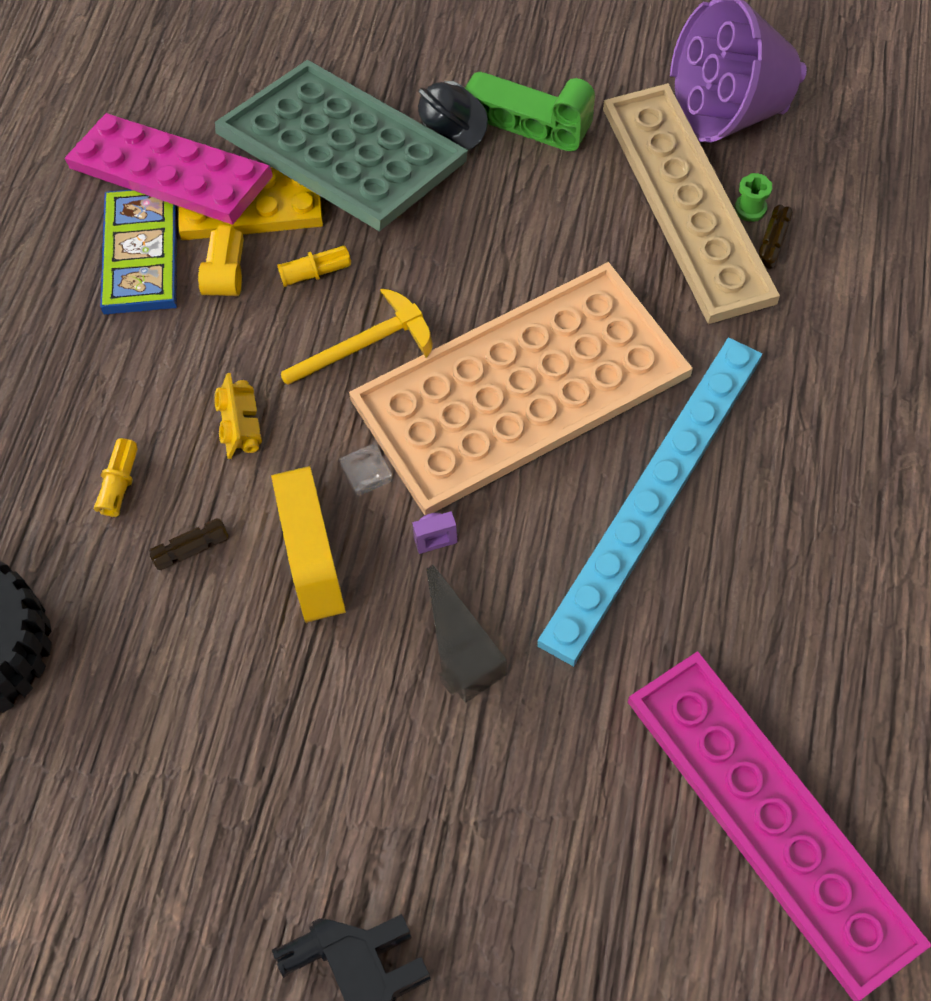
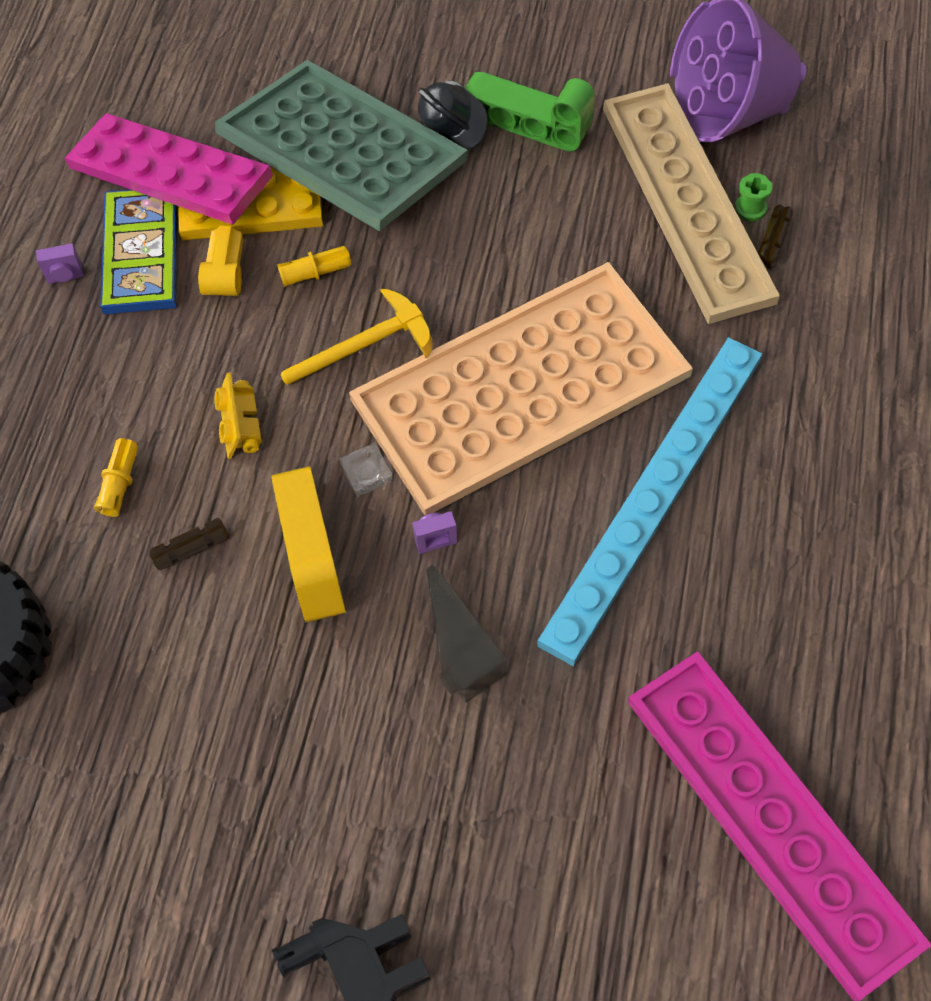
(60, 263): none -> medium lavender plate

